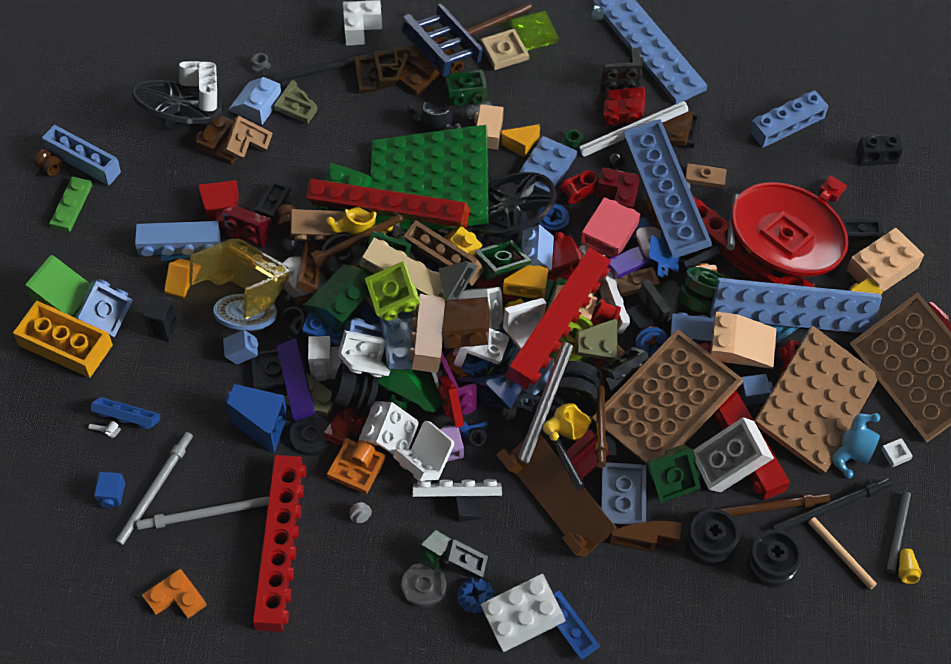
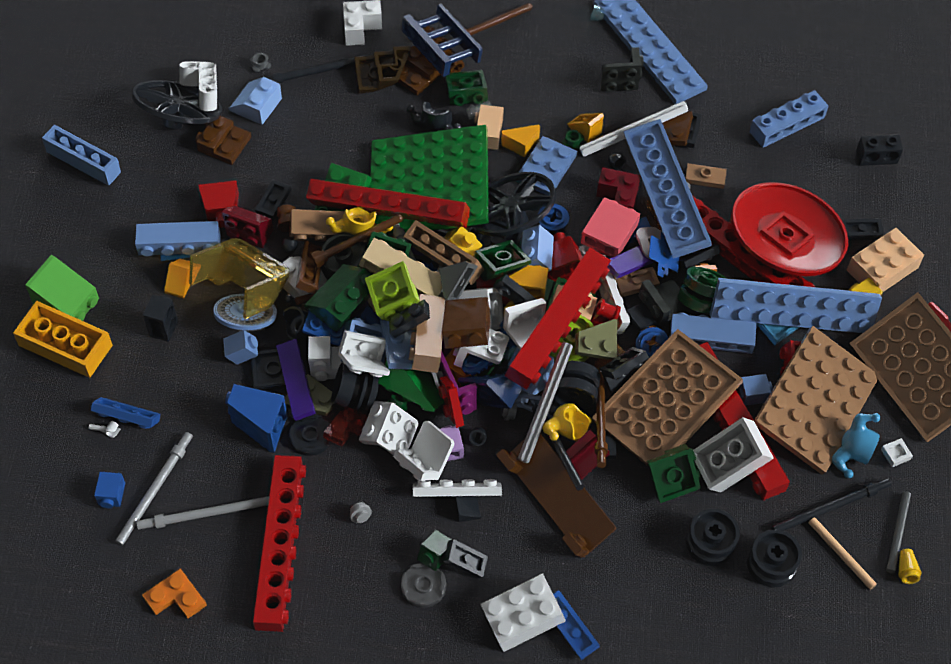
(48, 162): reddish brown wheel -> none
(70, 204): bright green plate -> none
(104, 307): medium blue plate -> none
(244, 134): medium nougat plate -> none
(296, 104): olive wing -> none
(356, 465): orange plate -> none
(409, 318): none -> black plate
(465, 430): blue hand -> none
(468, 602): blue gear -> none
(504, 49): tan plate -> none
(509, 288): none -> black plate
(535, 30): clear neon green plate -> none
(578, 187): red piece -> none
(588, 125): none -> light orange slope
(624, 106): red plate -> none
(624, 493): sand blue plate -> none
(647, 535): reddish brown slope -> none
(731, 234): dark grey bar -> none
(742, 341): light nougat slope -> none
(805, 500): reddish brown bar -> none
(832, 189): red plate -> none

